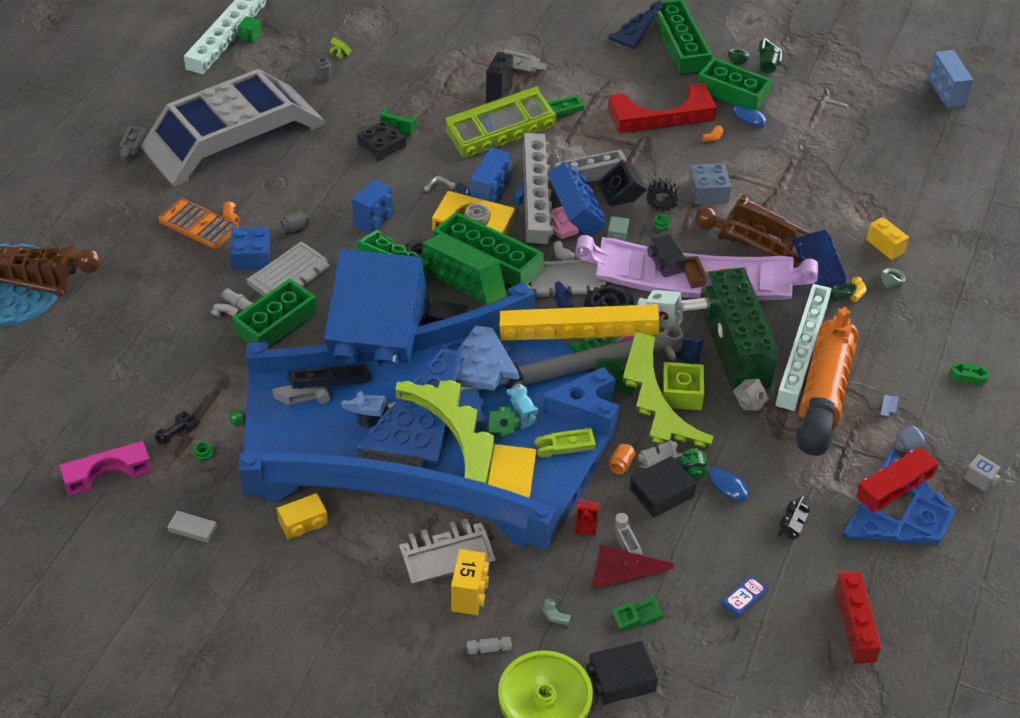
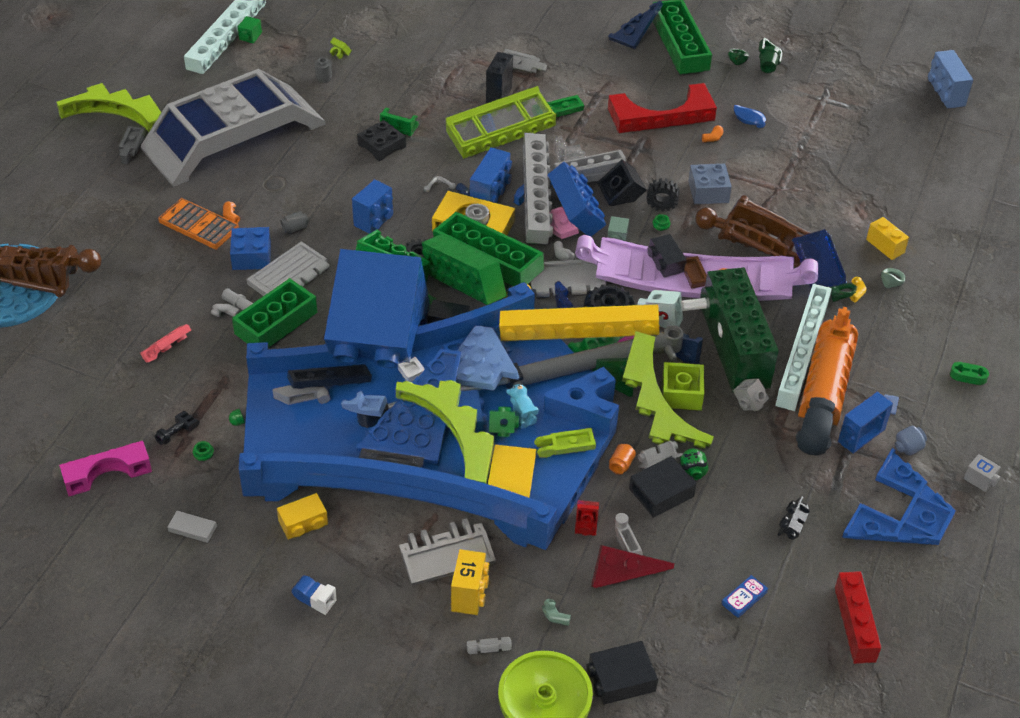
(120, 103): none -> lime arch
(165, 343): none -> coral hinge
(315, 594): none -> leg
(411, 370): none -> white plate
(634, 616): green slope -> none
(729, 484): blue arm -> none
(735, 84): green brick -> none
(865, 422): none -> blue window
(896, 479): red brick -> none

